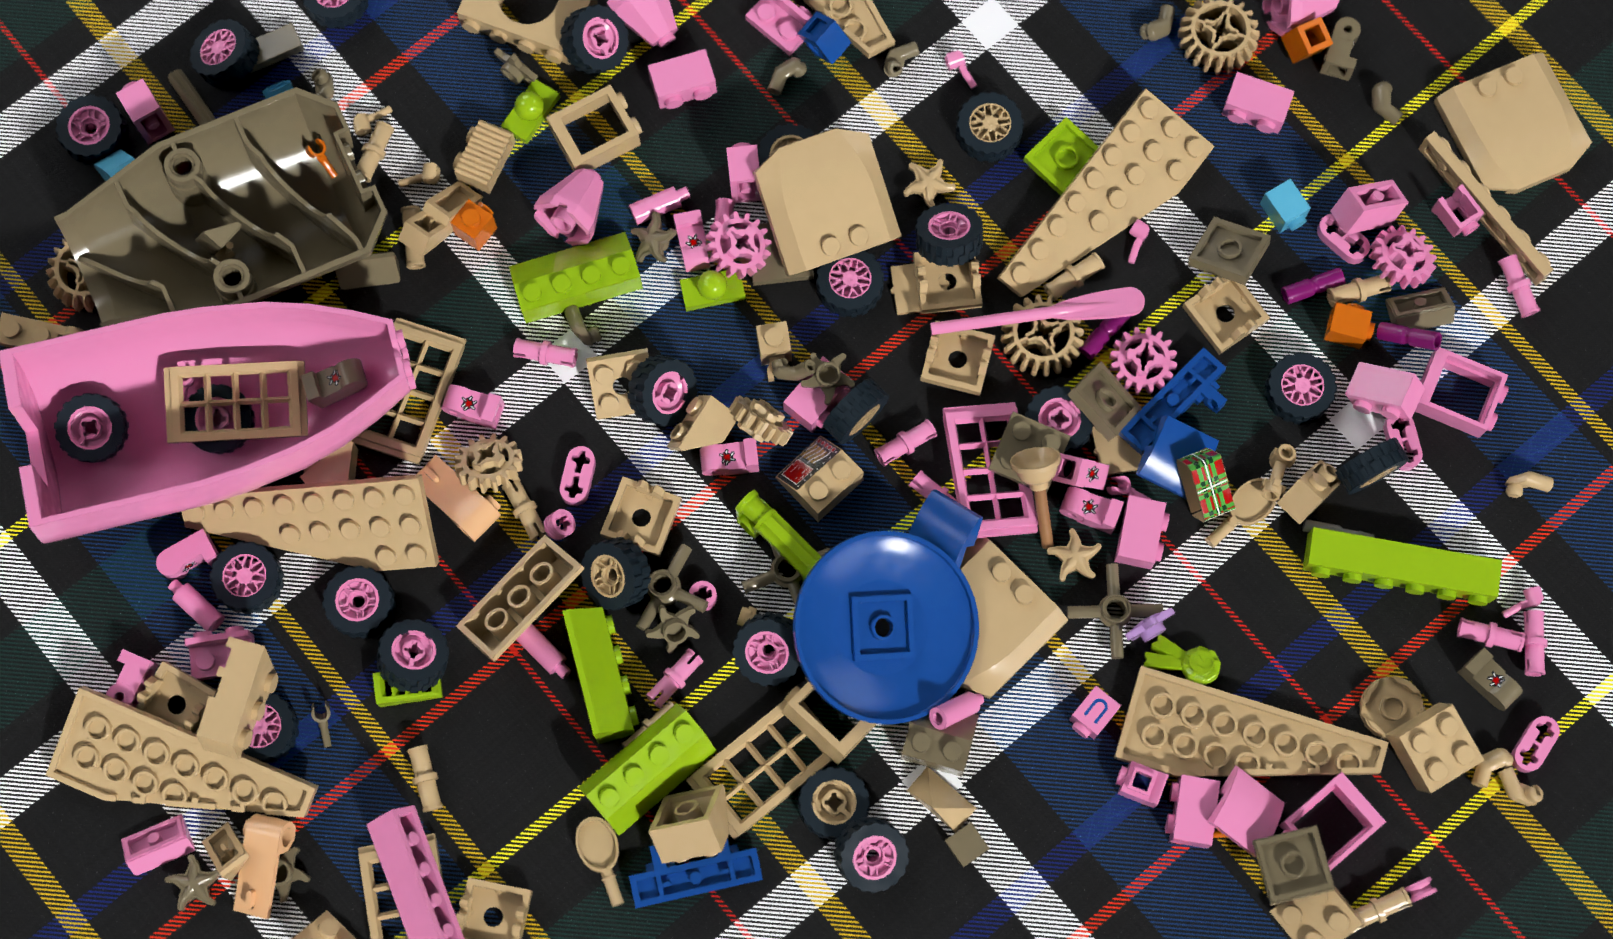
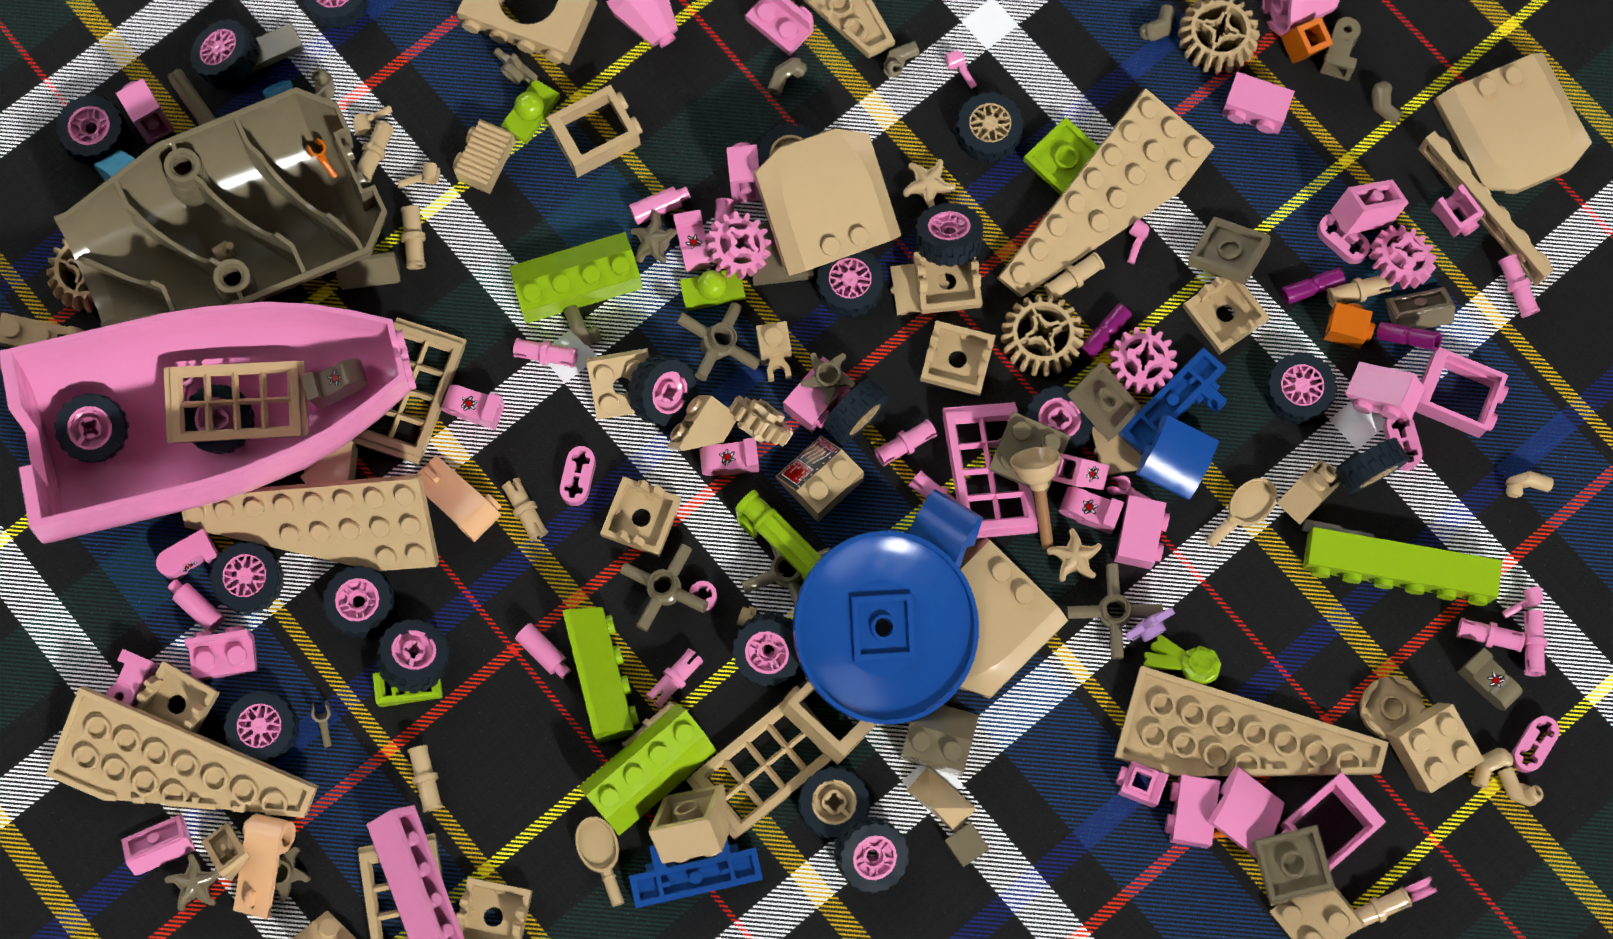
(216, 238): dark tan slope -> none
(239, 699): tan wedge -> none
(433, 224): tan slope -> none
(474, 224): orange brick -> none
(488, 463): tan gear -> none
(519, 598): tan slope -> none
(567, 521): bright pink bush -> none
(571, 207): bright pink cone -> none
(594, 39): black wheel -> none
(615, 573): black wheel -> none
(673, 627): dark tan animal -> none
(682, 79): bright pink brick -> none
(725, 334): none -> dark tan bar
(794, 373): dark tan arm -> none
(824, 37): blue brick -> none
(955, 710): bright pink cylinder -> none
(1094, 713): bright pink brick -> none
(1097, 305): bright pink piece -> none
(1205, 484): piece -> none
(1279, 460): tan bar -> none
(1285, 206): medium azure brick -> none

